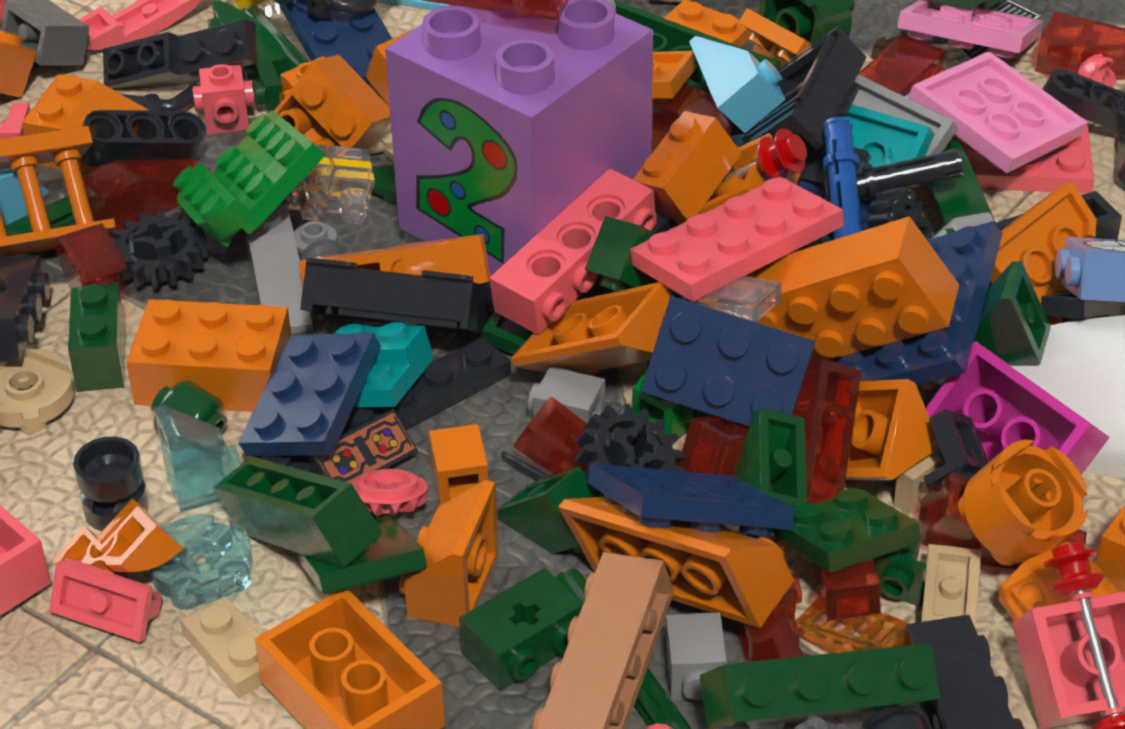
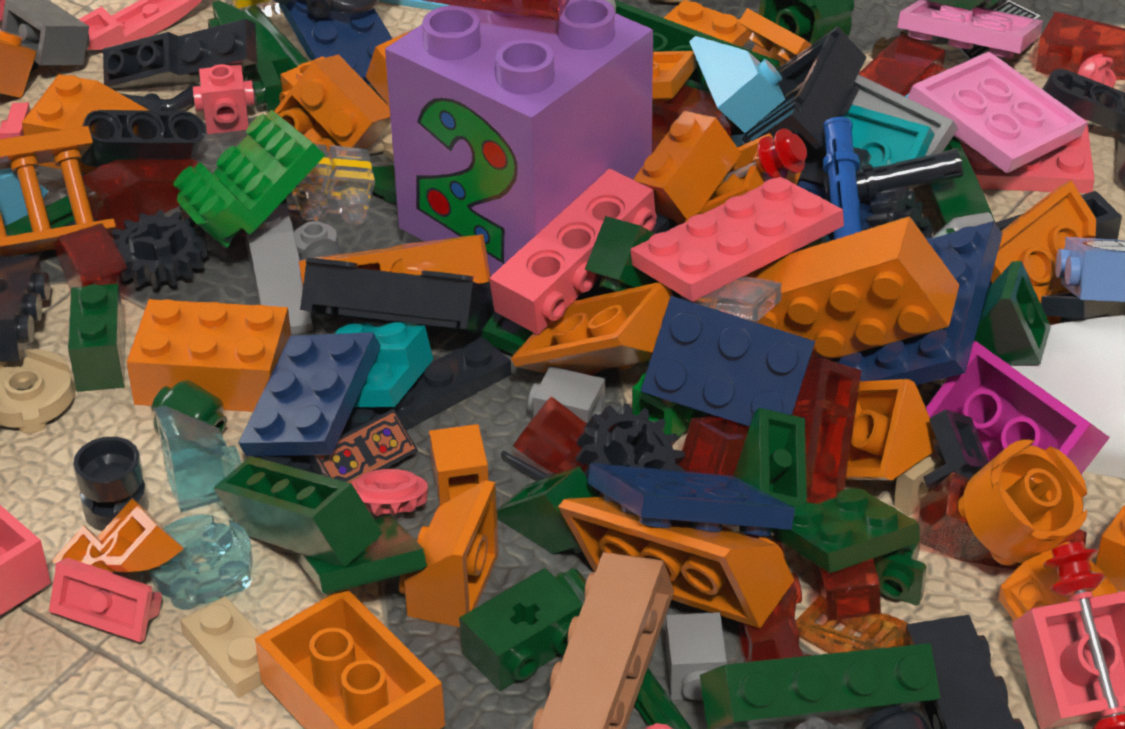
(951, 583): tan plate -> none

